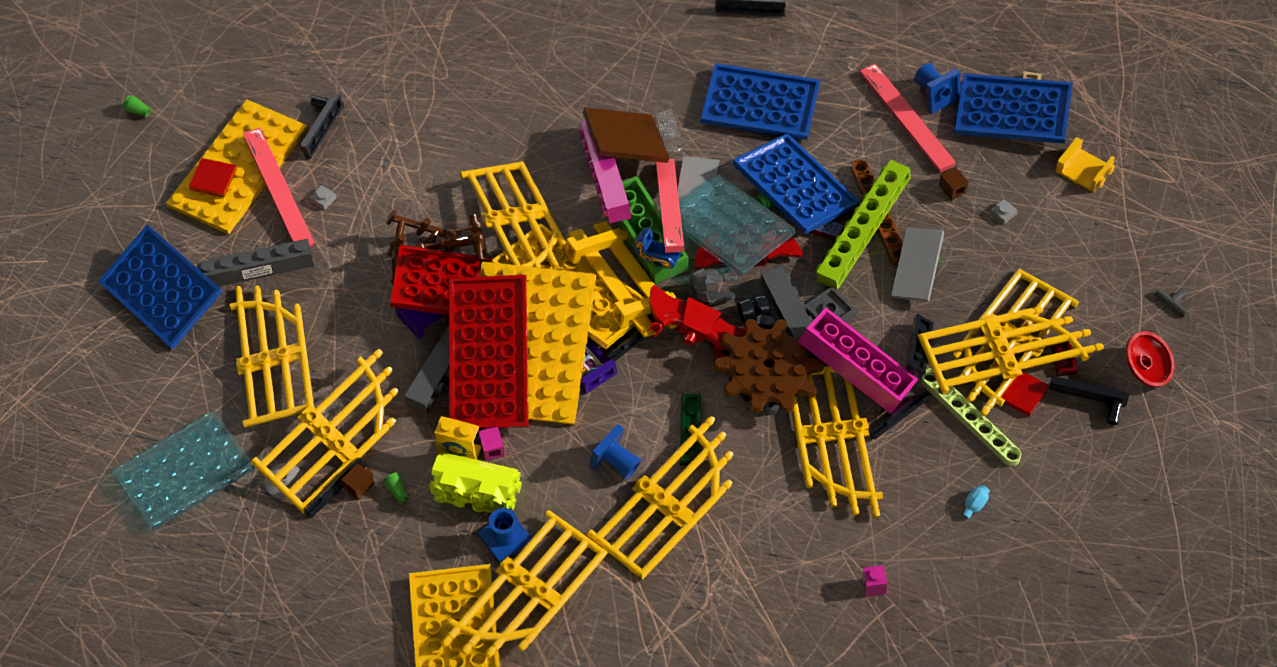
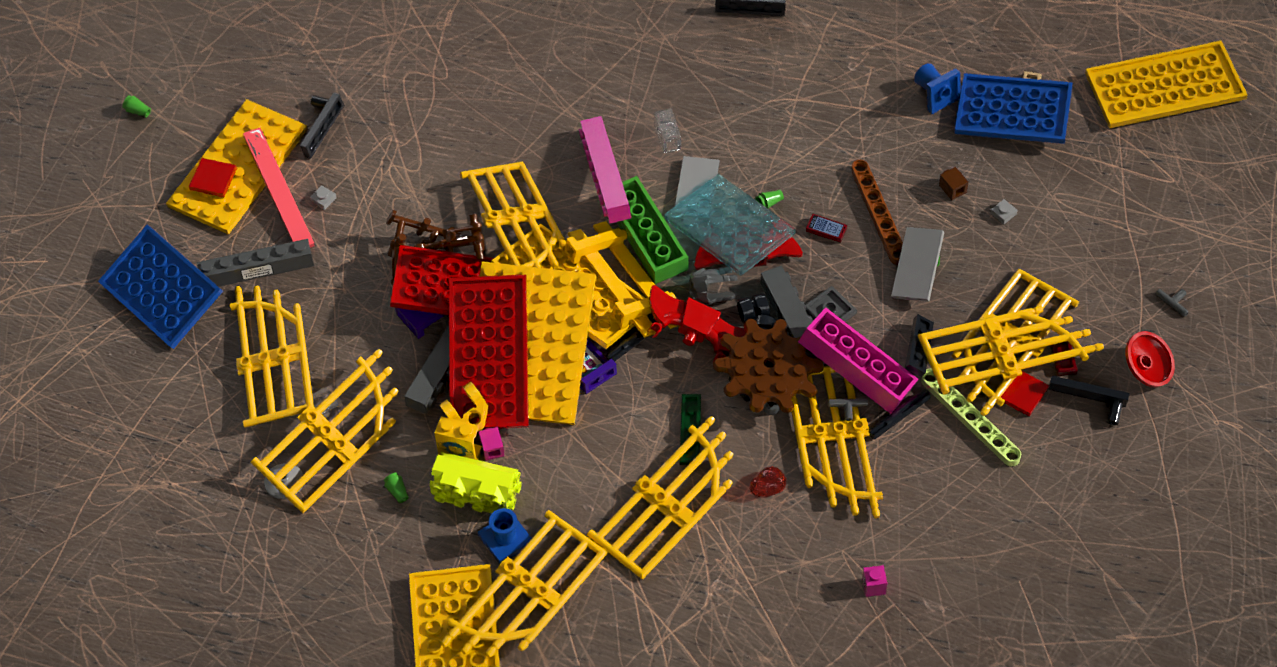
(183, 470): clear light blue plate -> none
(330, 491): black axle -> none
(358, 481): reddish brown brick -> none
(480, 410): none -> yellow piece
(614, 454): blue plant -> none
(625, 135): reddish brown tile -> none
(654, 251): blue animal -> none
(670, 207): coral tile -> none
(760, 101): blue plate -> none
(768, 482): none -> clear red hair
(796, 183): blue plate -> none
(848, 404): none -> dark grey piece
(854, 247): lime brick -> none
(907, 118): coral tile -> none
(976, 500): medium azure plant -> none
(1083, 167): yellow panel -> none
(1165, 84): none -> yellow plate

